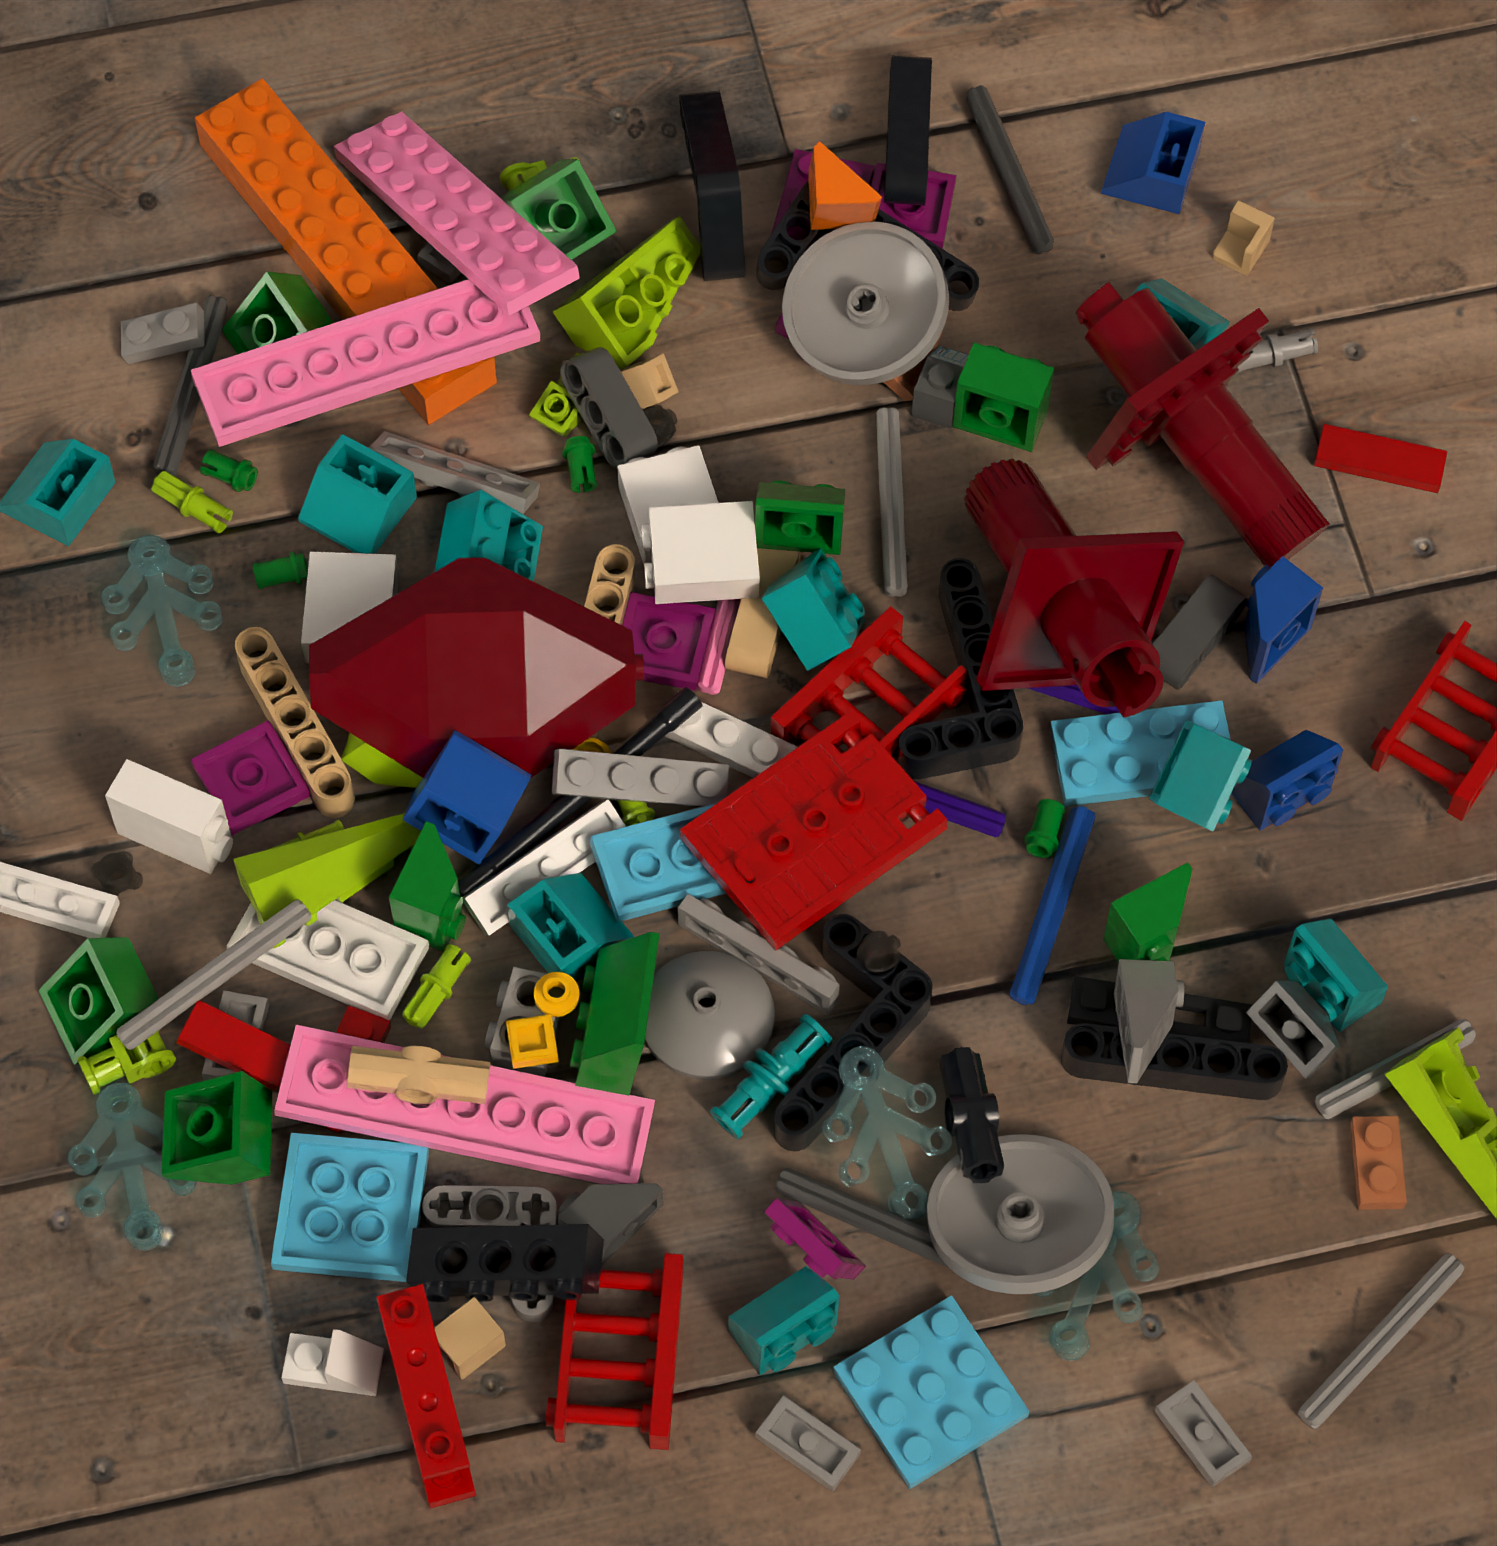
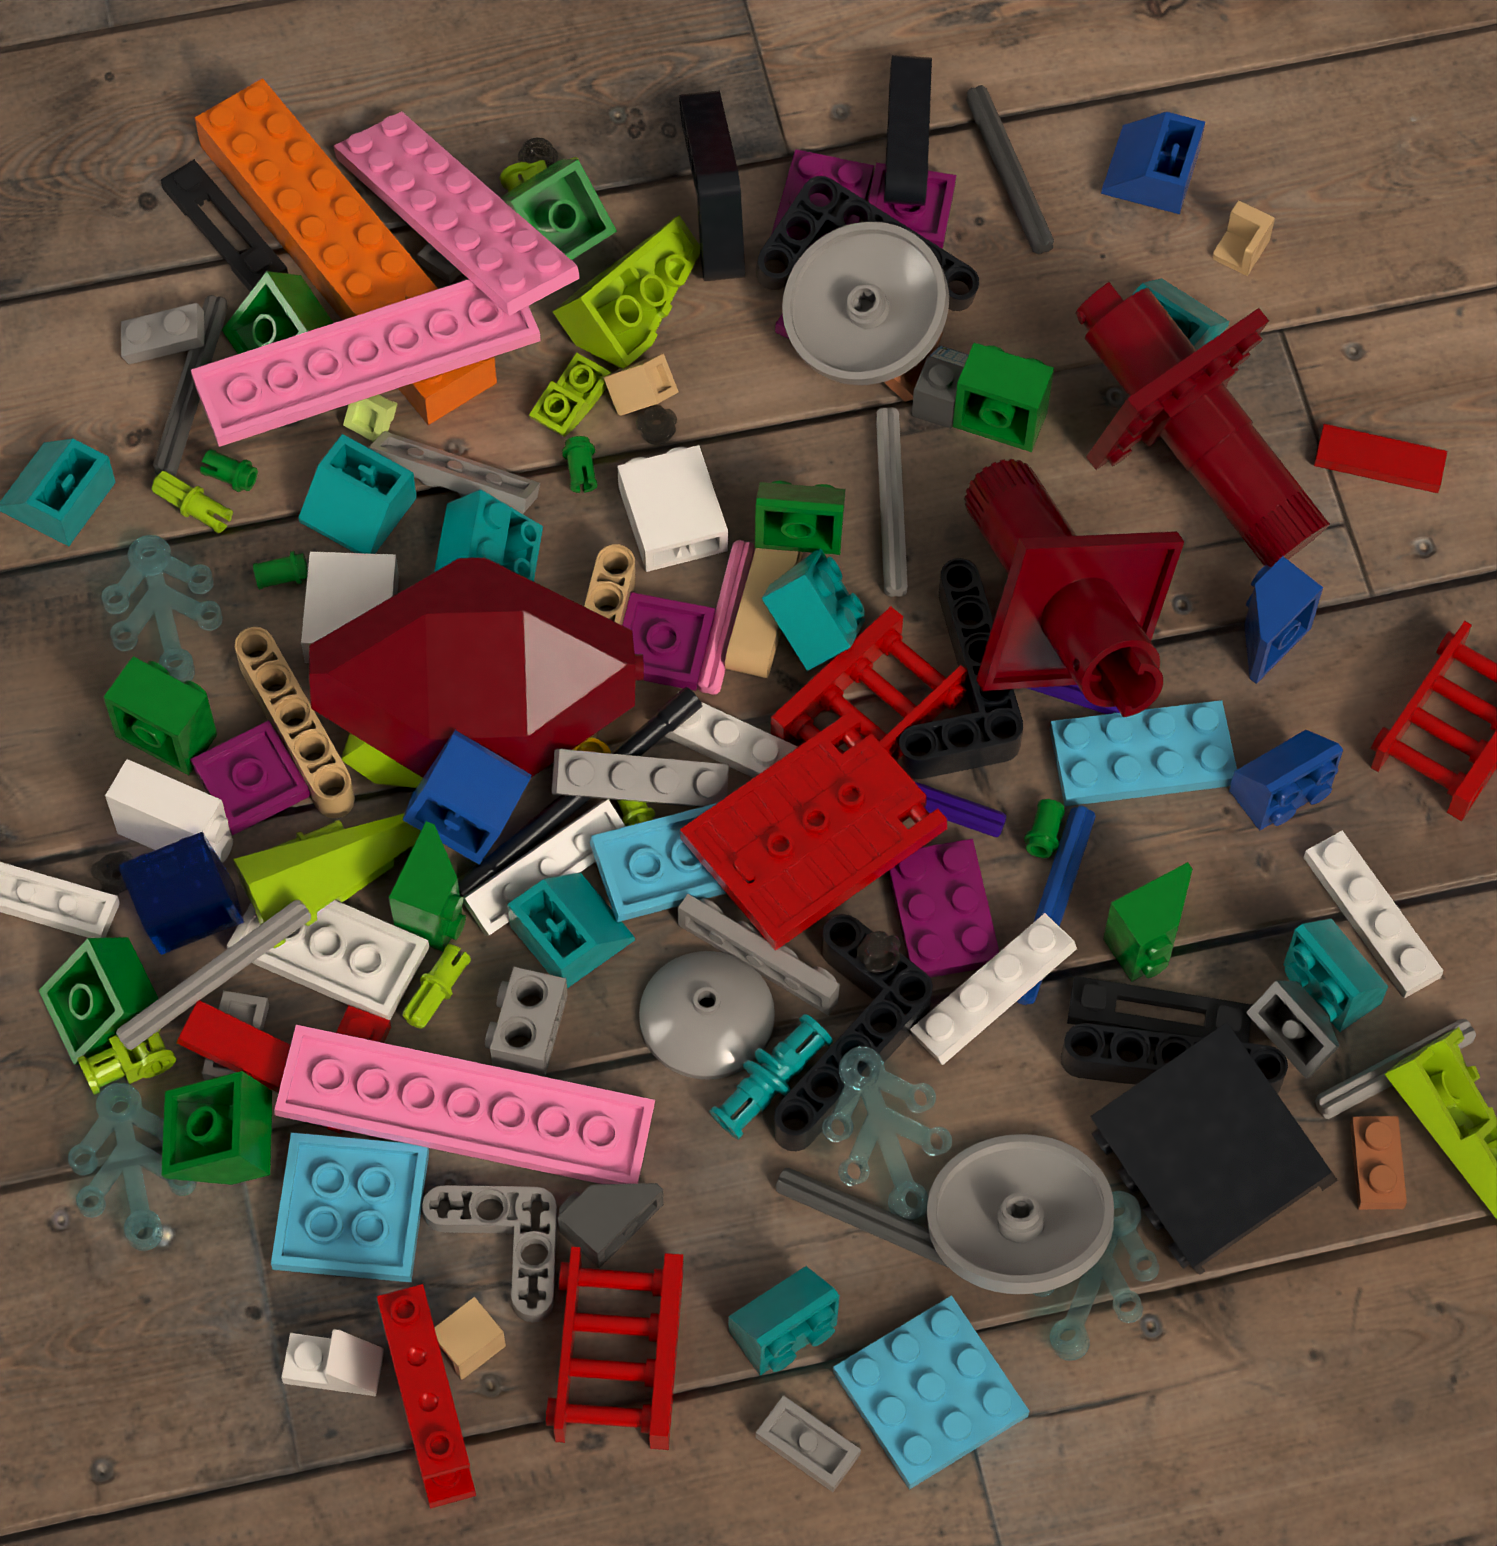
(160, 714): none -> green brick
(182, 893): none -> clear blue slope
(192, 186): none -> black container
(370, 416): none -> yellowish green tile
(418, 1074): tan piece -> none
(440, 1250): black brick -> none
(532, 1041): yellow tile -> none
(538, 148): none -> clear smoke plate
(561, 1005): yellow plate -> none
(608, 406): dark grey beam -> none
(615, 1014): green slope -> none
(701, 552): white brick -> none
(823, 1249): magenta plate -> none
(838, 193): orange slope -> none
(944, 909): none -> magenta plate
(971, 1115): black piece -> none
(993, 989): none -> white plate
(1145, 1009): light grey slope -> none
(1197, 629): dark grey beam -> none
(1201, 776): teal slope -> none
(1203, 1433): light grey plate -> none
(1210, 1148): none -> black panel
(1280, 348): light grey pin -> none
(1373, 914): none -> white plate
(1381, 1341): light grey axle -> none

